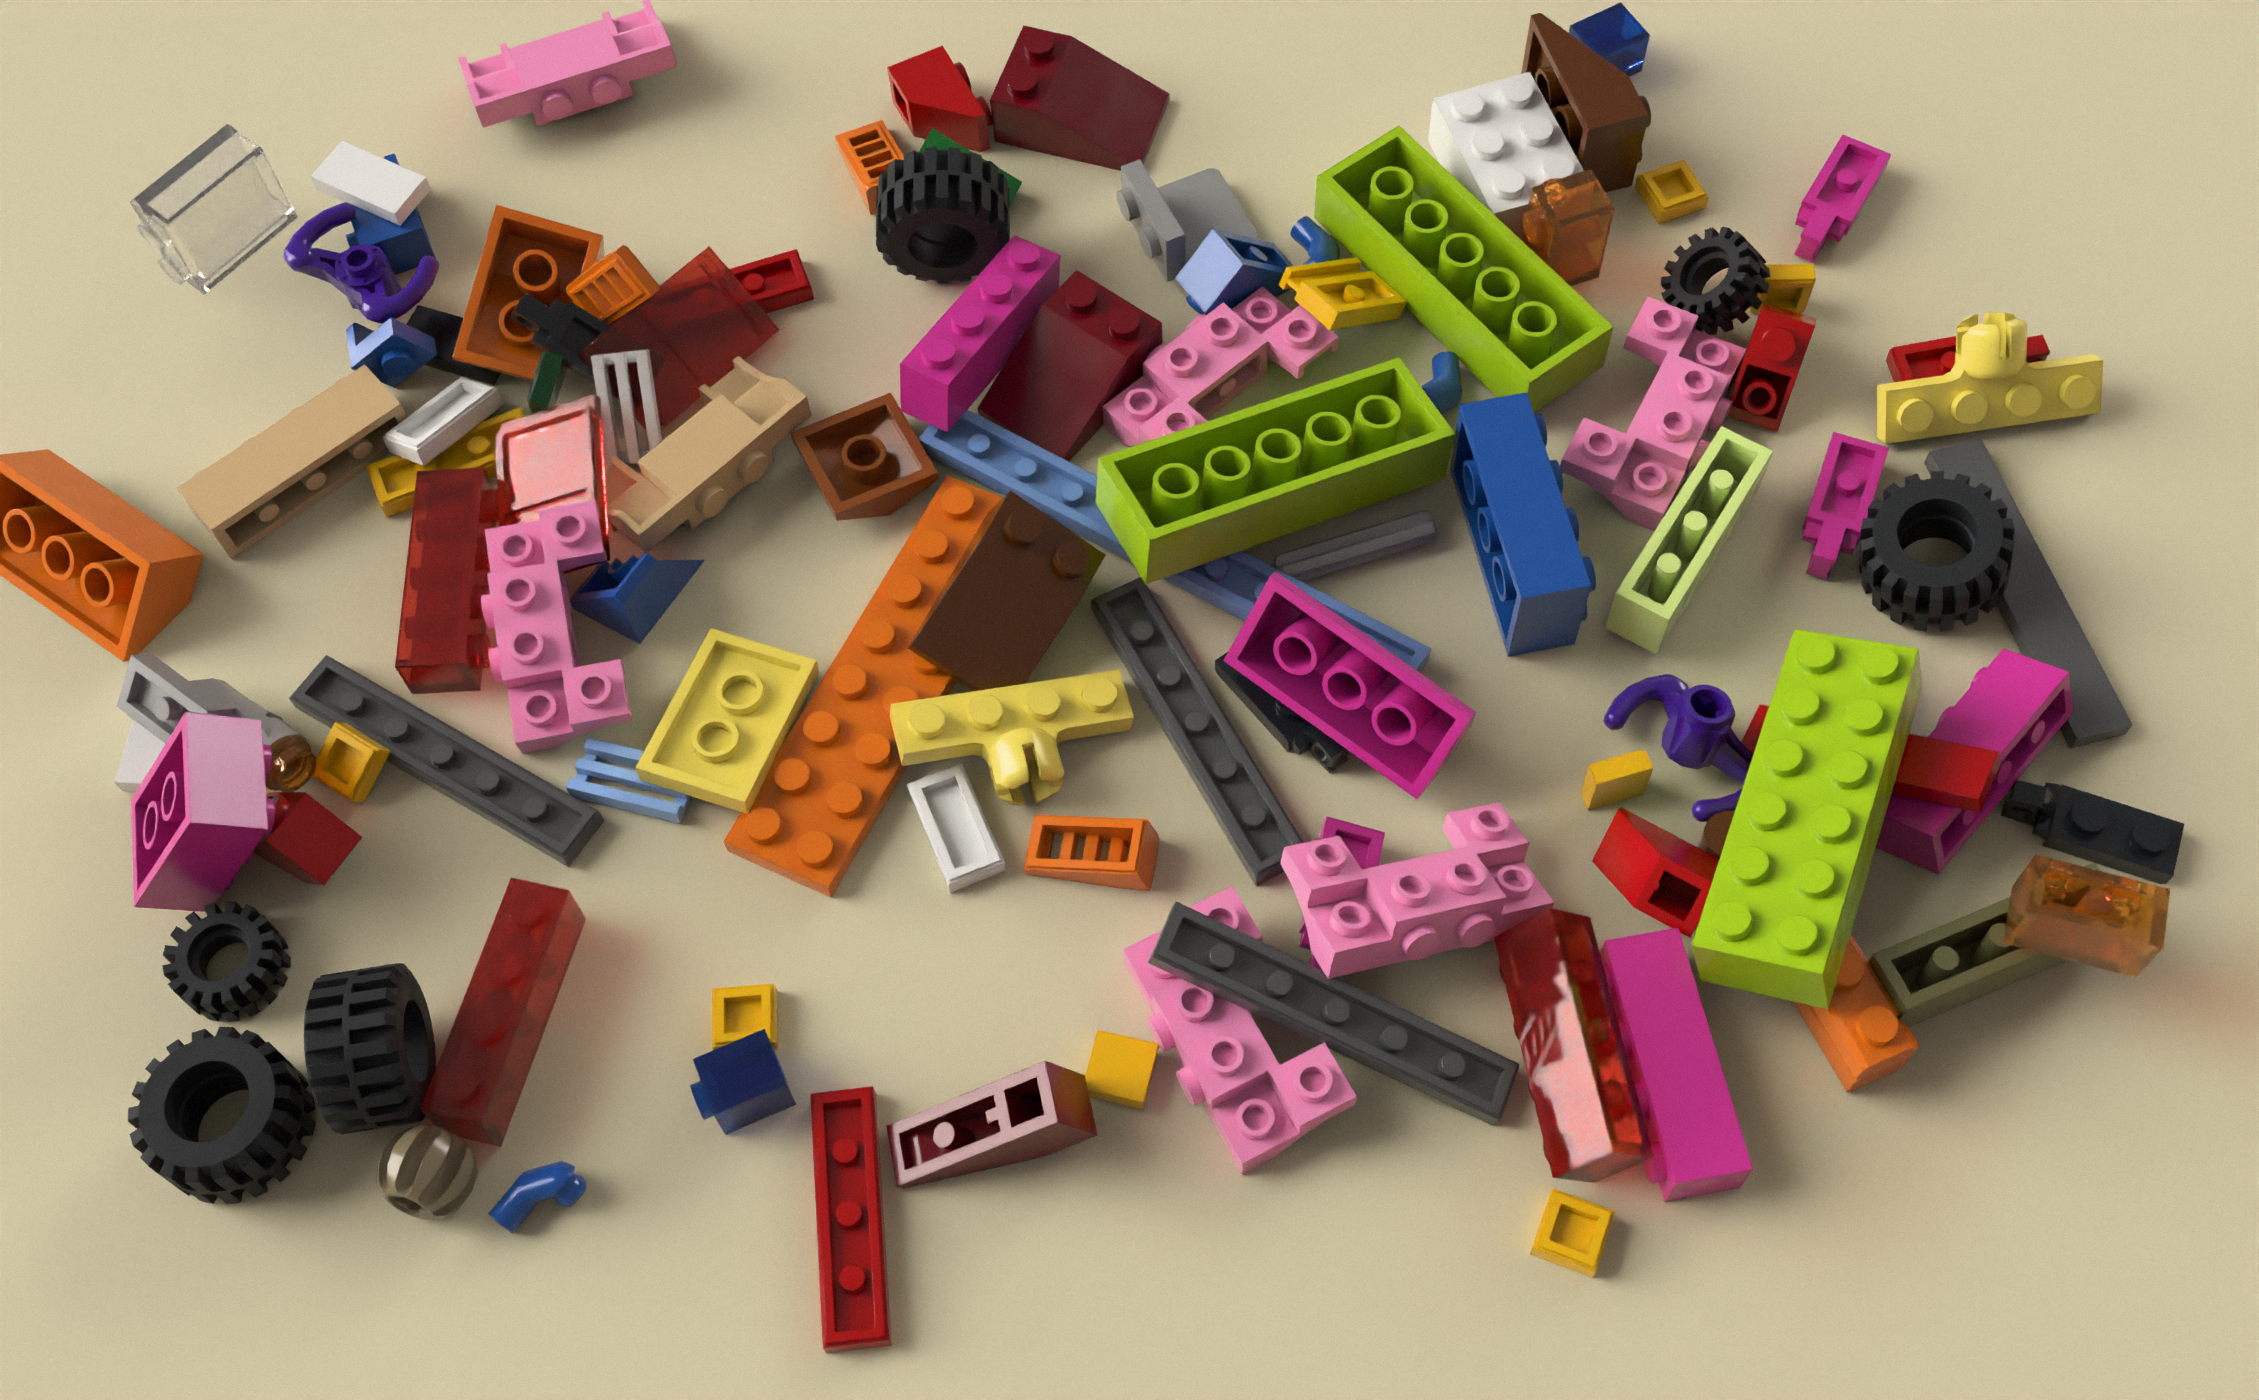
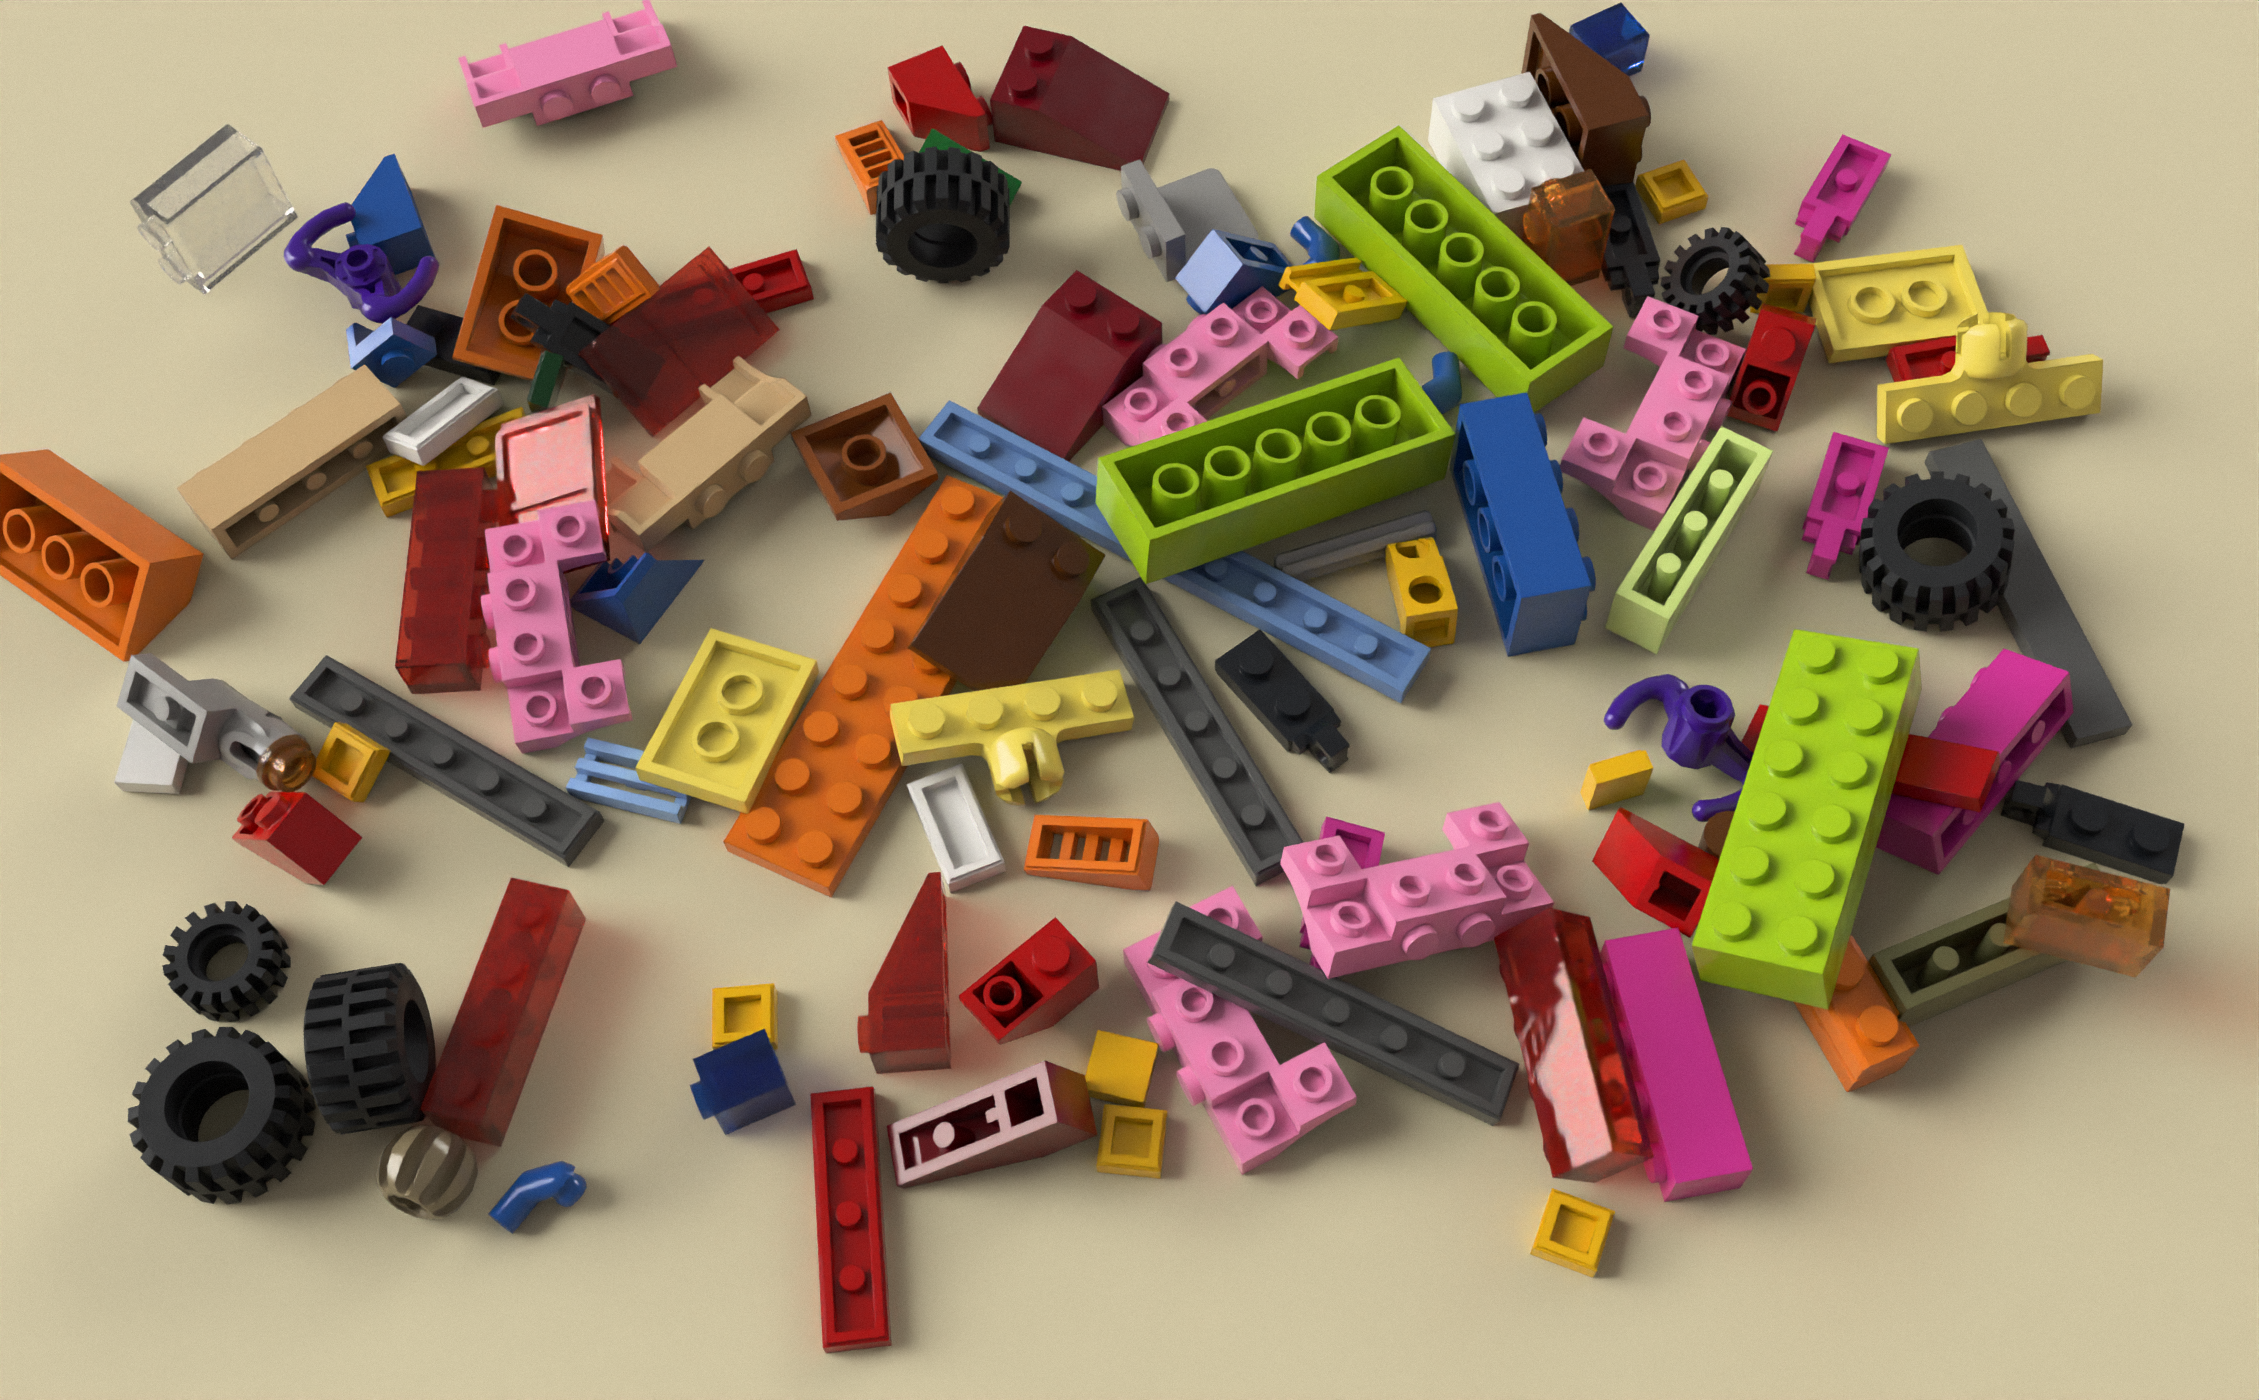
(200, 812): dark pink brick -> none
(370, 182): white tile -> none
(603, 390): white tile -> none
(910, 995): none -> clear red slope
(977, 334): dark pink brick -> none
(1033, 985): none -> red slope
(1132, 1141): none -> yellow tile
(1349, 686): dark pink slope -> none
(1422, 591): none -> yellow leg
(1630, 252): none -> black hinge
(1892, 300): none -> light yellow plate

